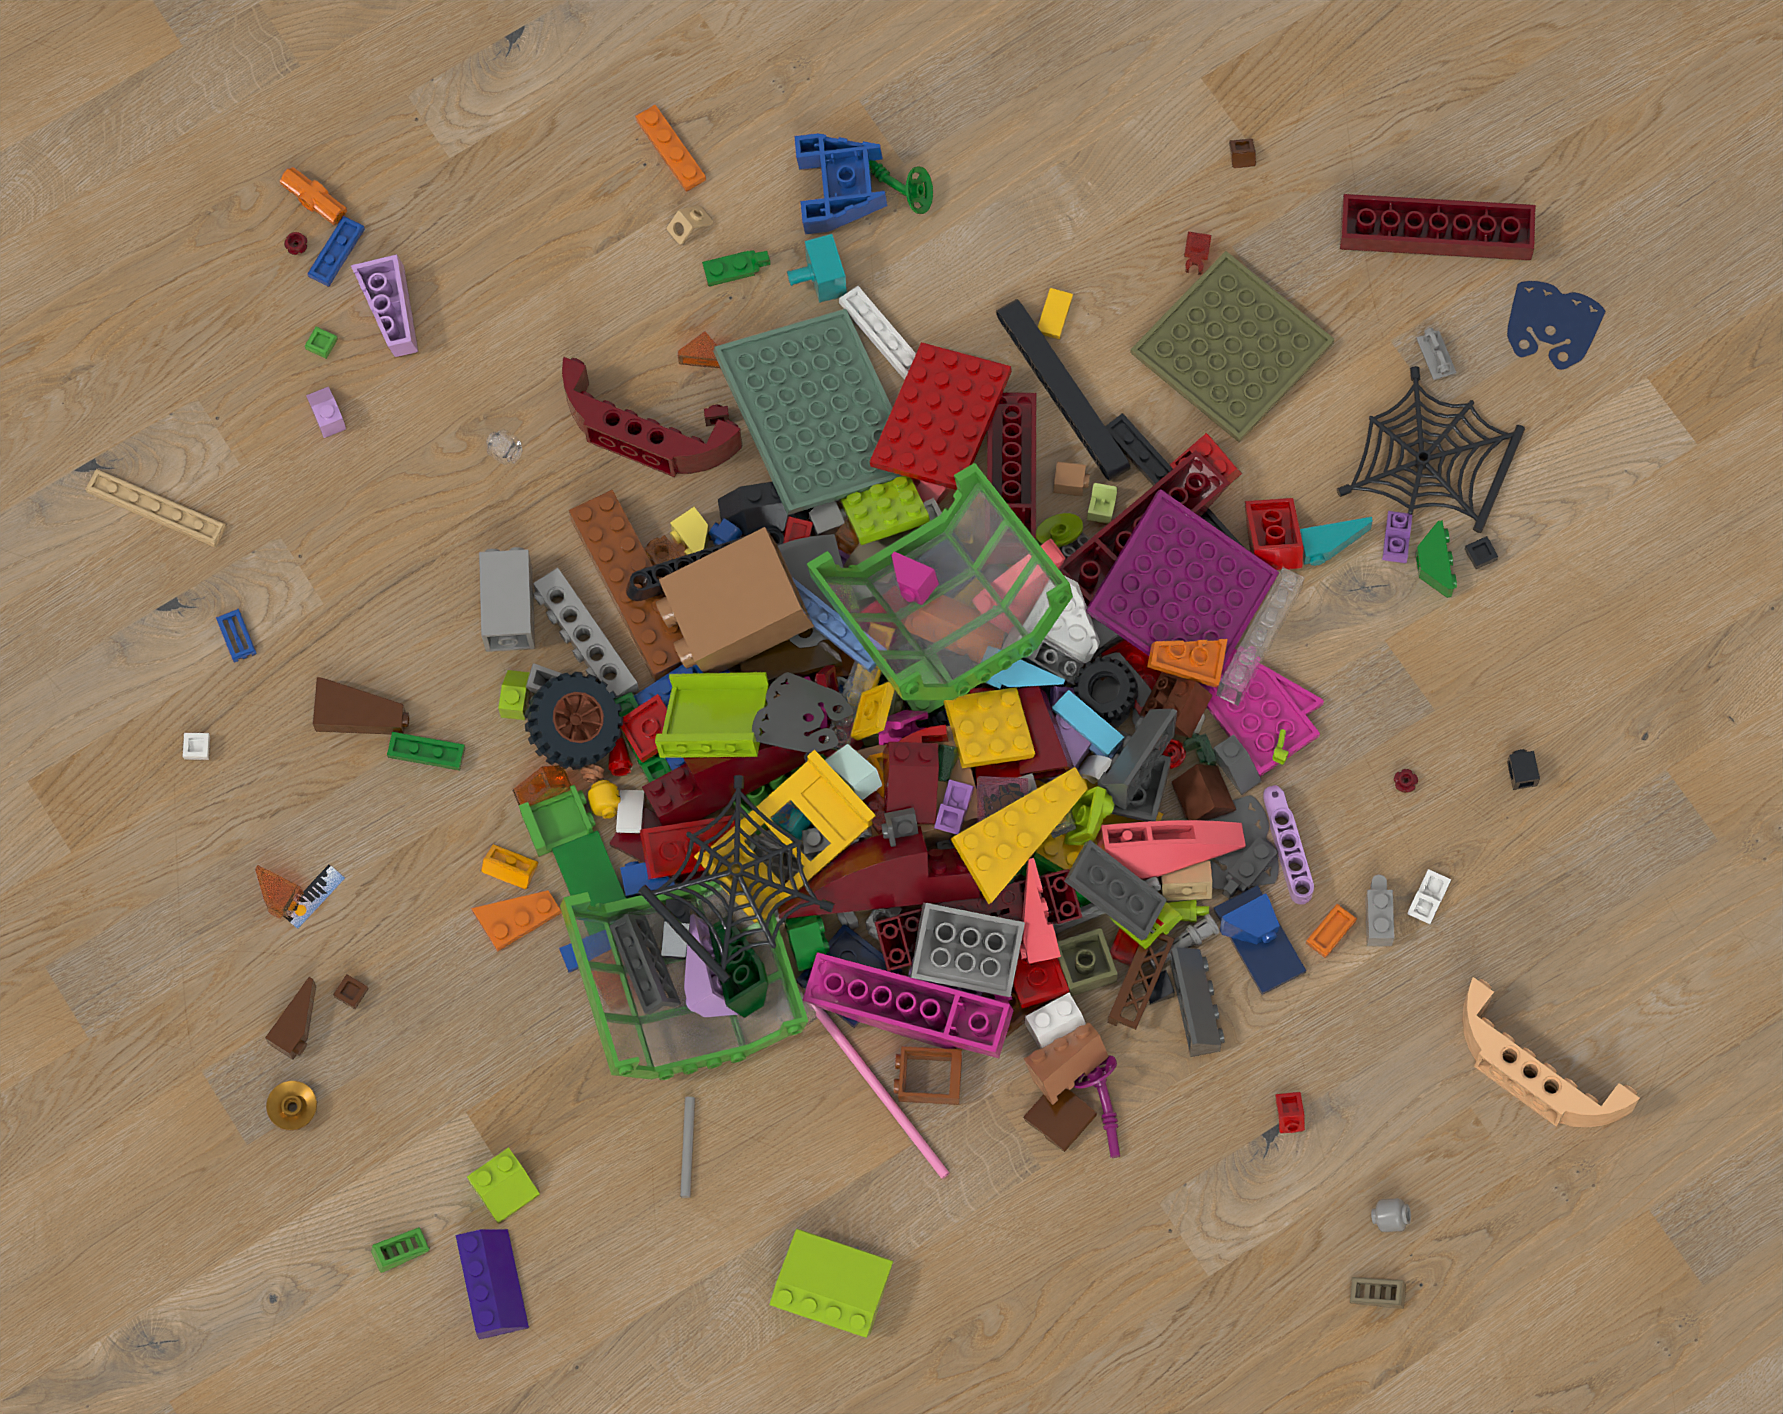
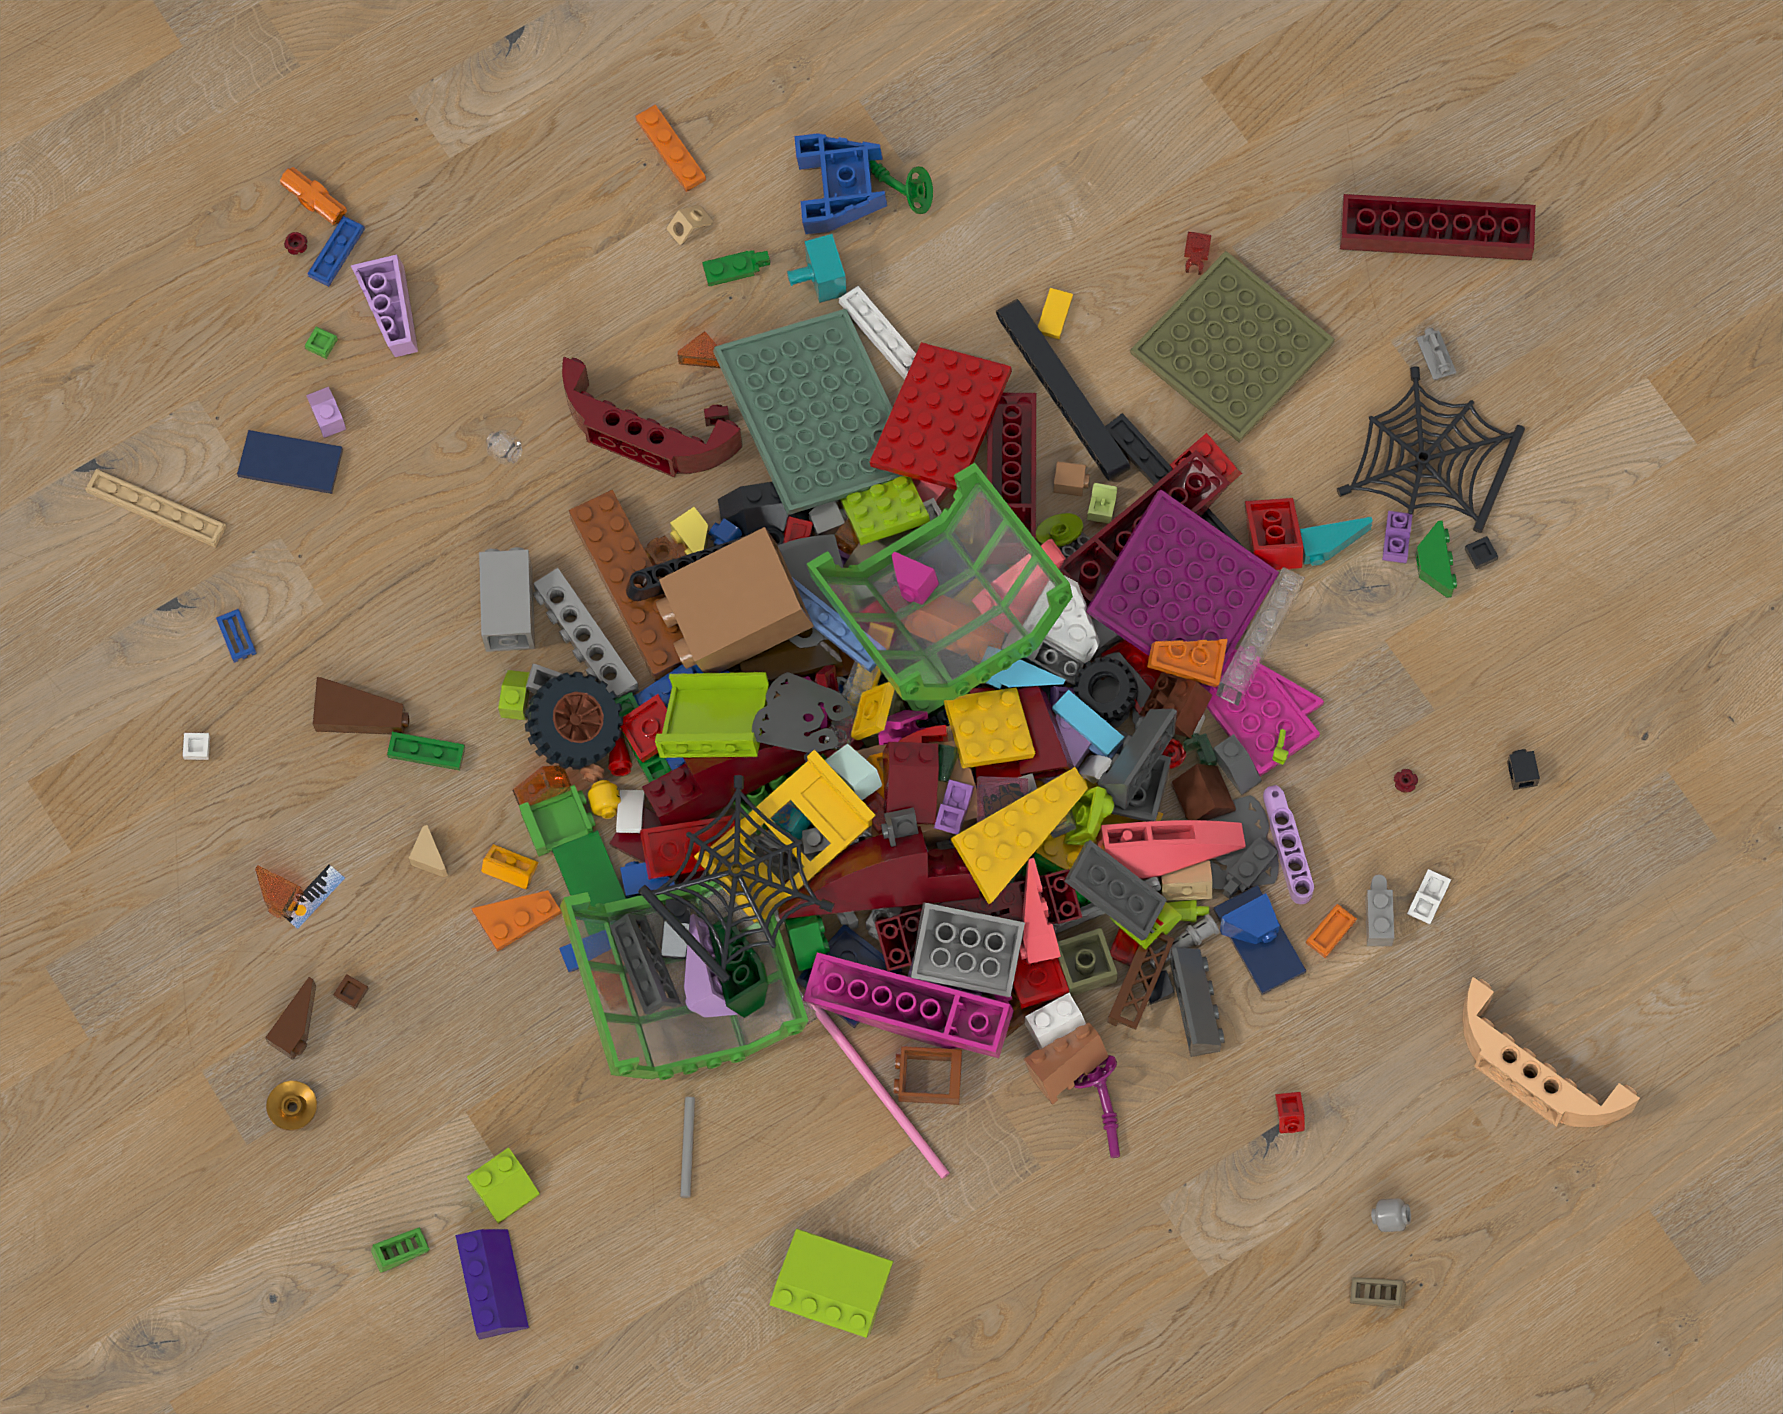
(290, 461): none -> dark blue tile
(426, 855): none -> tan slope
(1062, 1120): reddish brown slope -> none
(1242, 153): reddish brown slope -> none
(1555, 310): dark blue piece -> none

